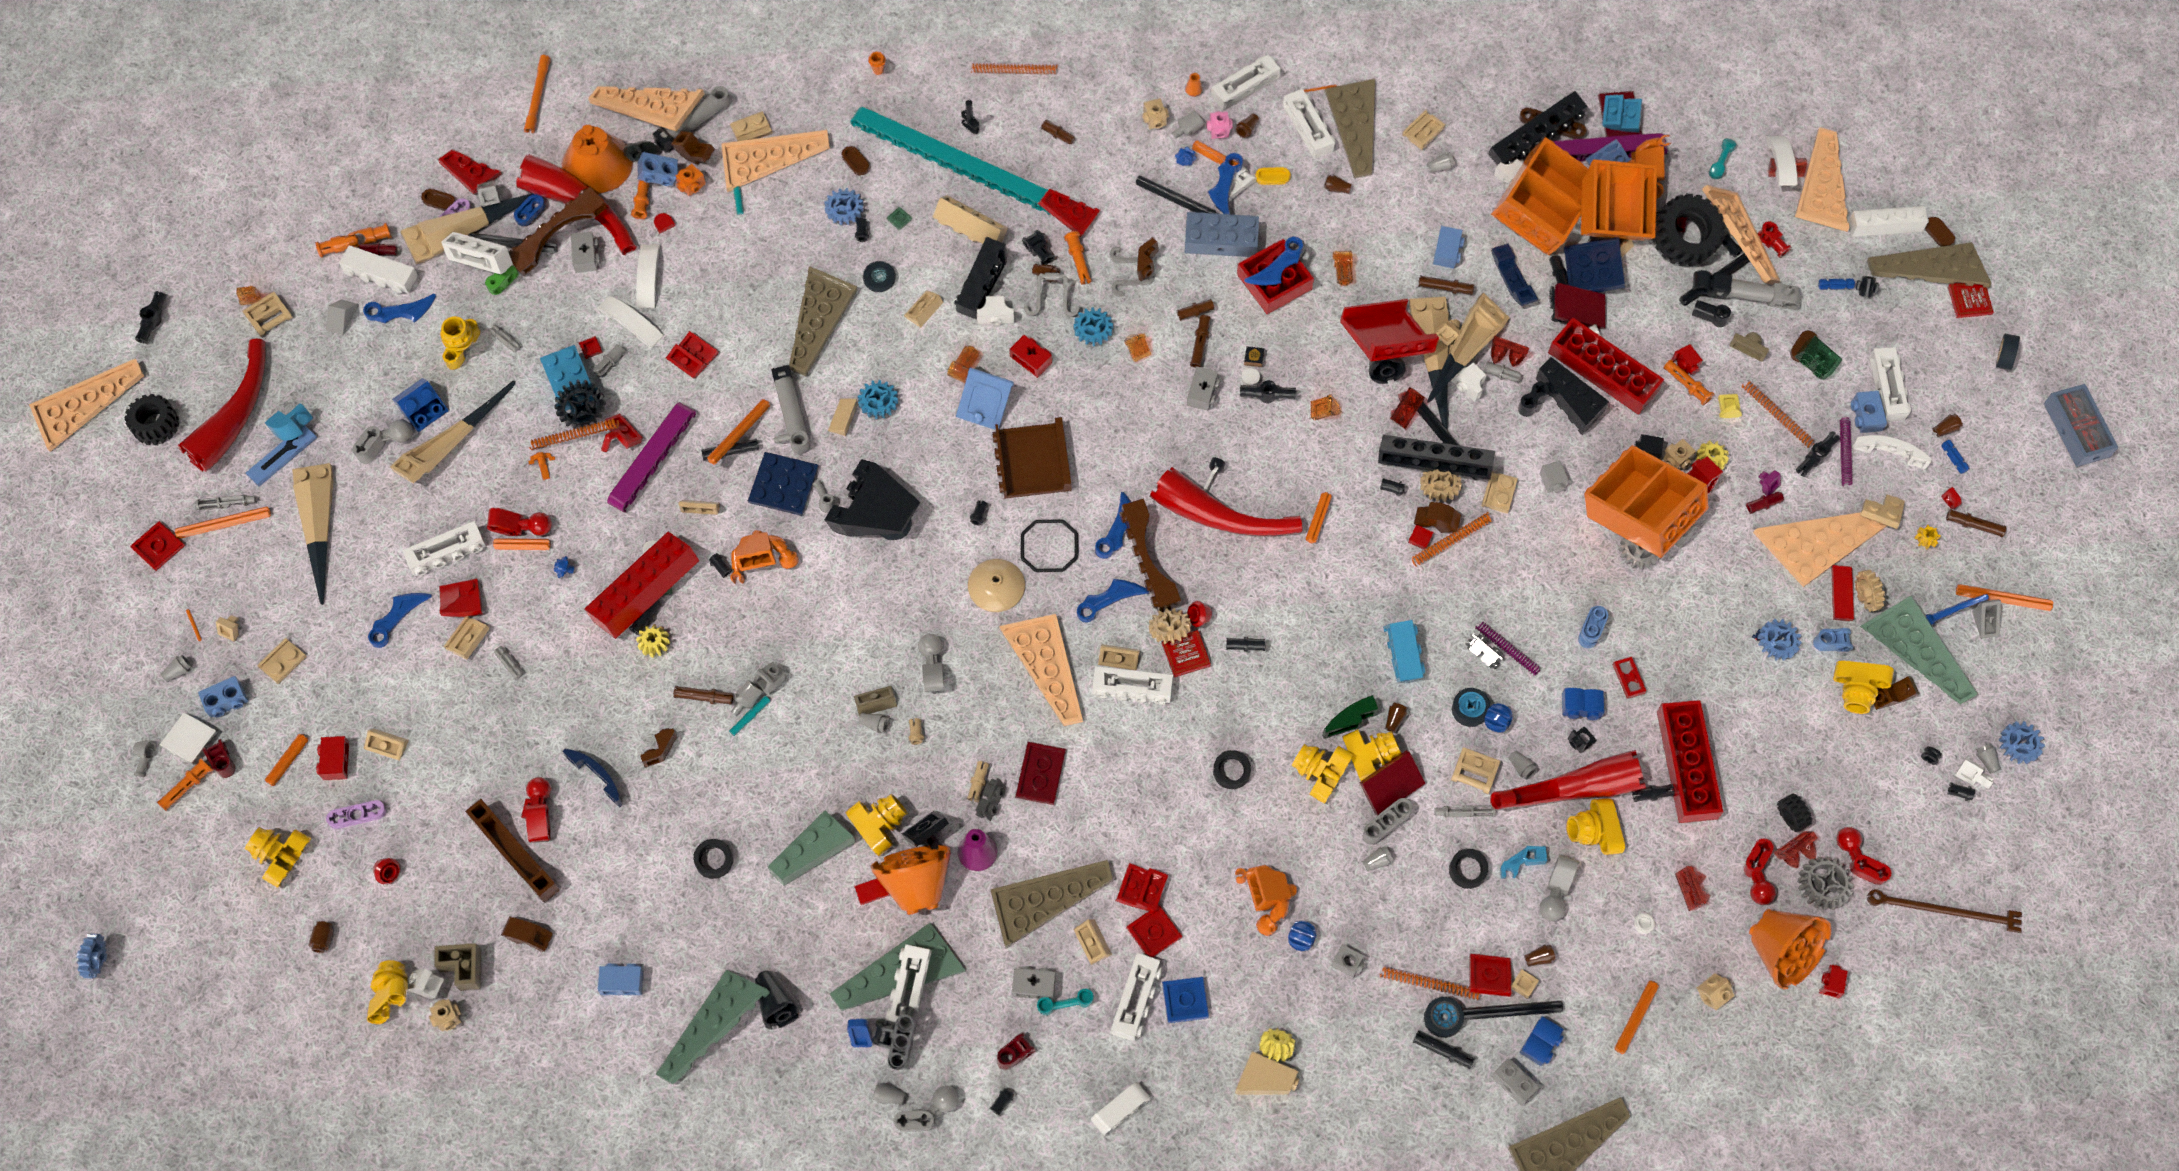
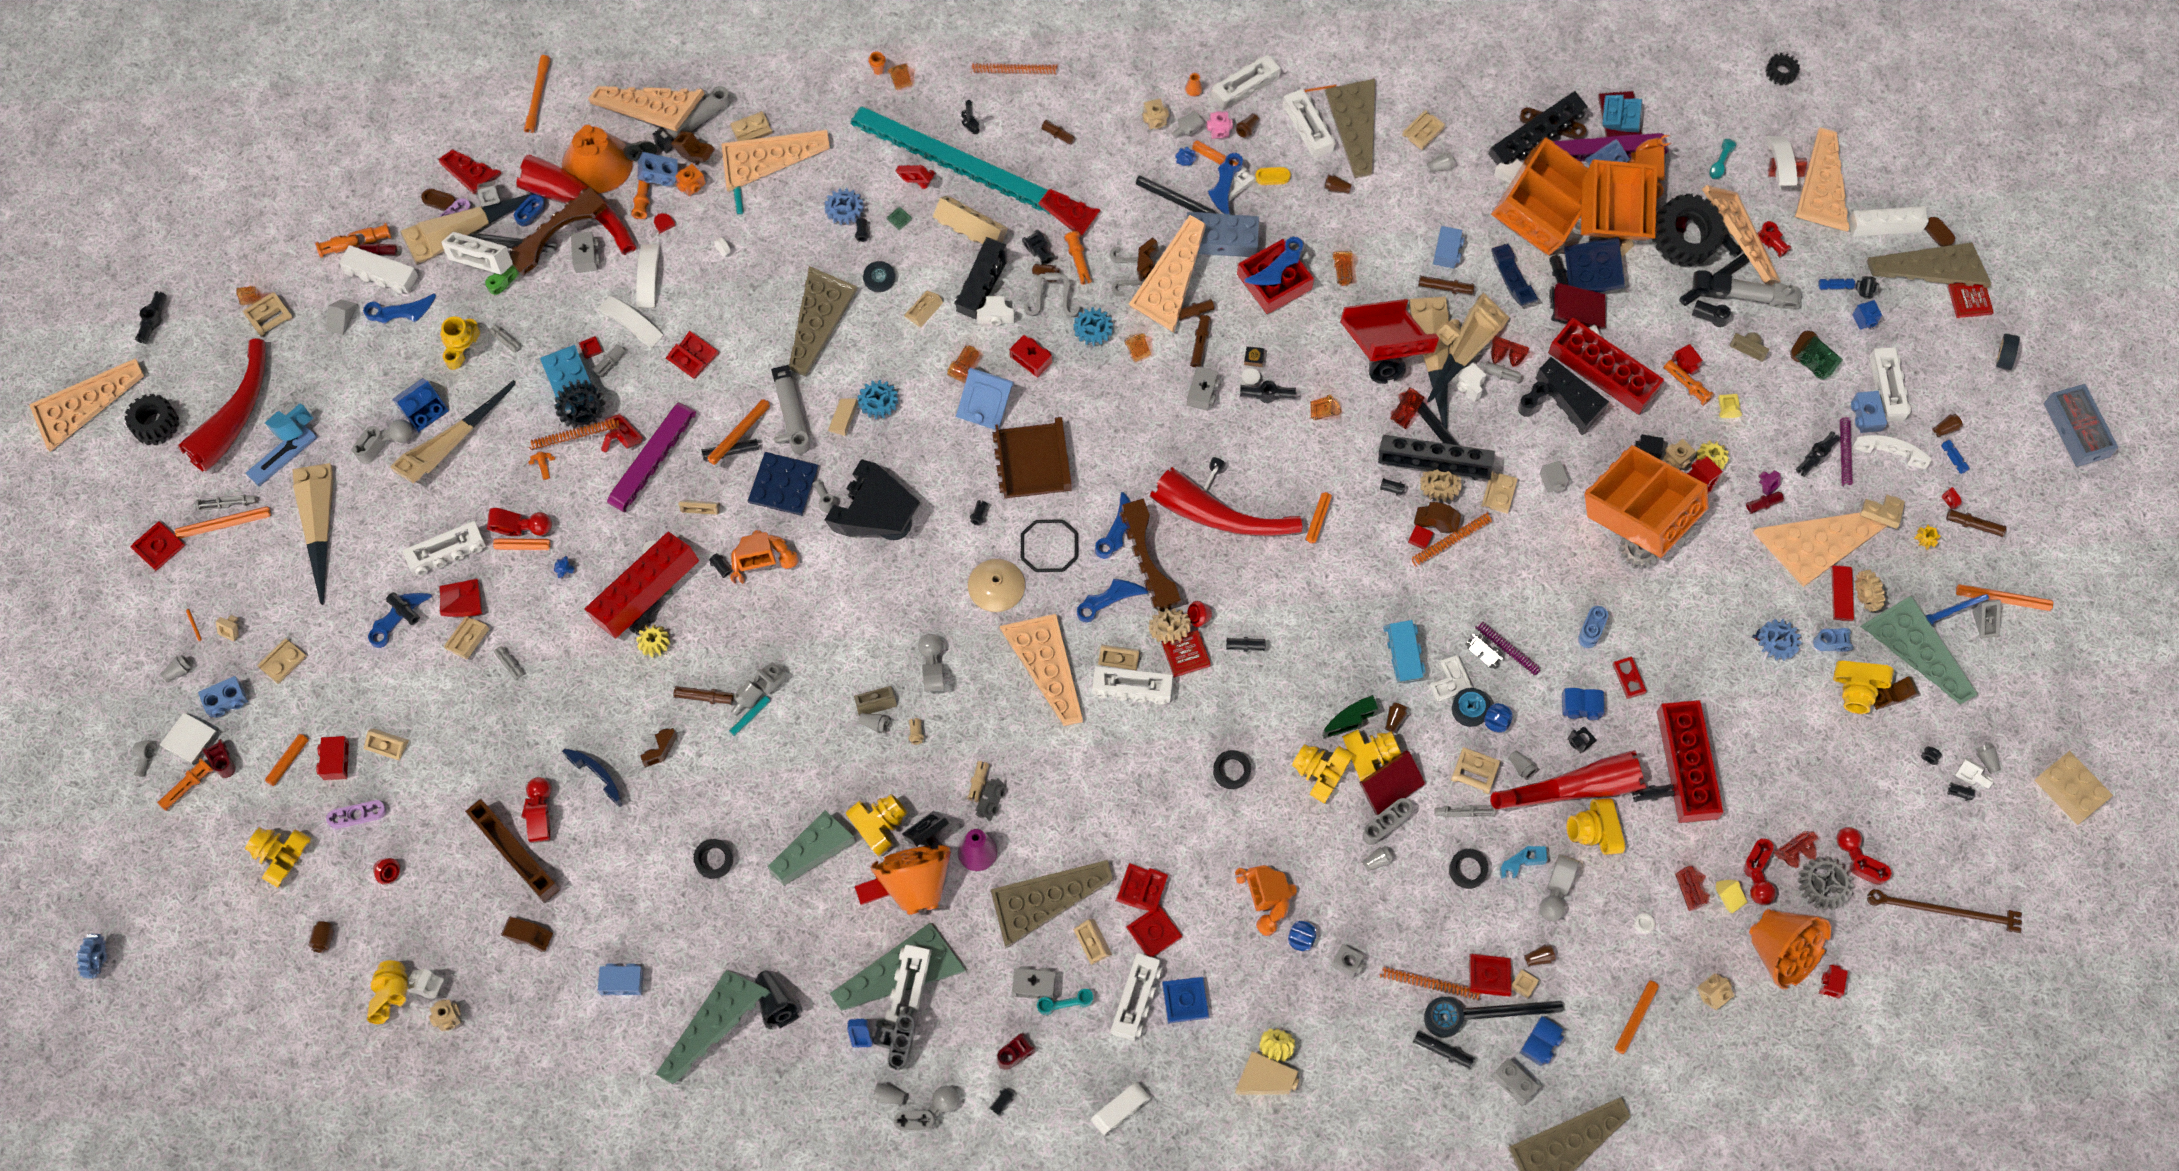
(402, 608): none -> black pin
(464, 960): dark tan brick -> none
(722, 246): none -> white tile
(855, 160): reddish brown tile -> none
(900, 76): none -> clear orange tile
(915, 174): none -> red plate
(1040, 773): dark red tile -> none
(1167, 283): none -> light nougat wing
(1455, 680): none -> white tile
(1731, 894): none -> light yellow tile
(1779, 415): orange piece -> none
(1783, 60): none -> black tyre
(1794, 812): black tyre -> none
(1867, 315): none -> blue brick
(2025, 751): medium blue gear -> none
(2073, 787): none -> tan brick

